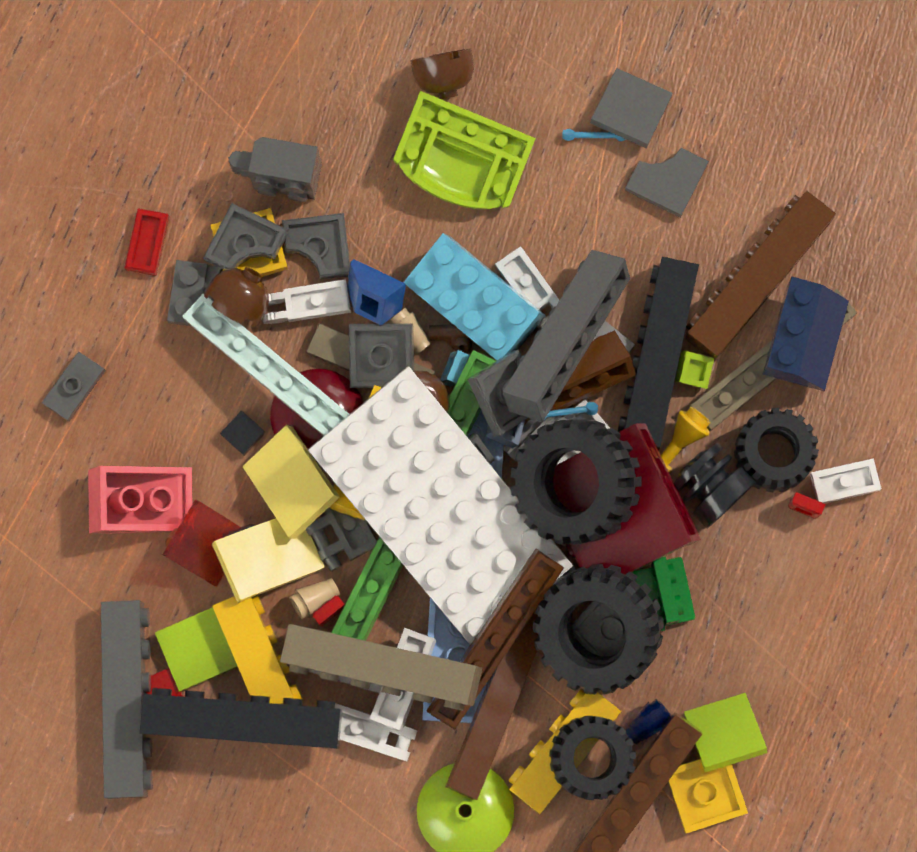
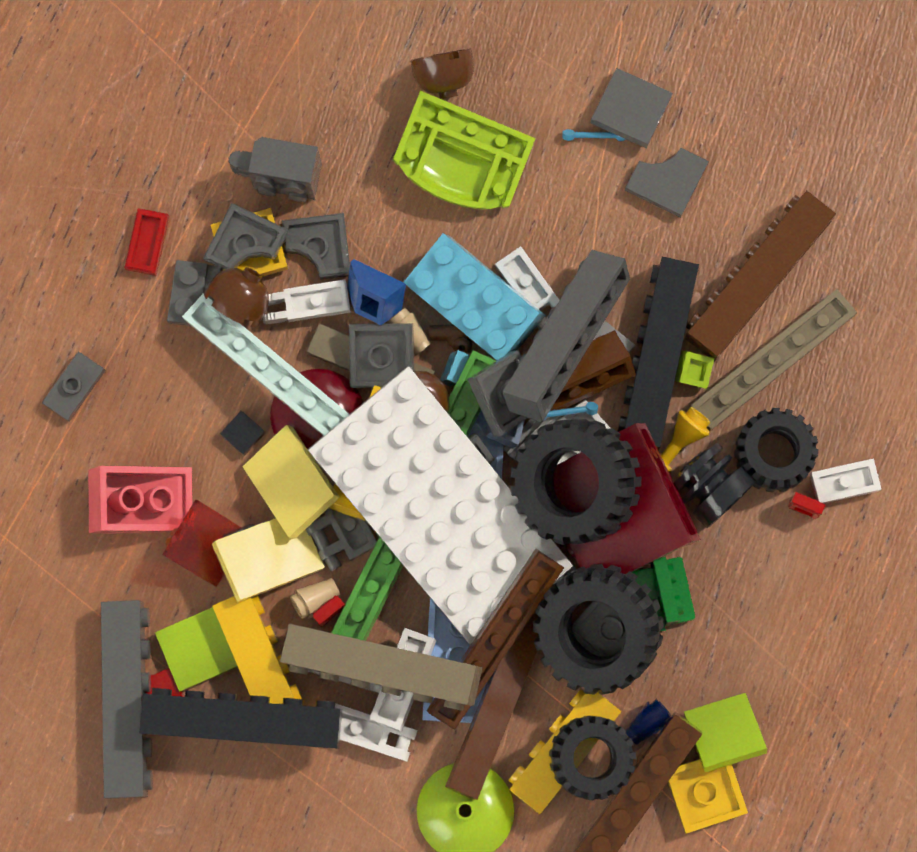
(806, 334): dark blue slope -> none

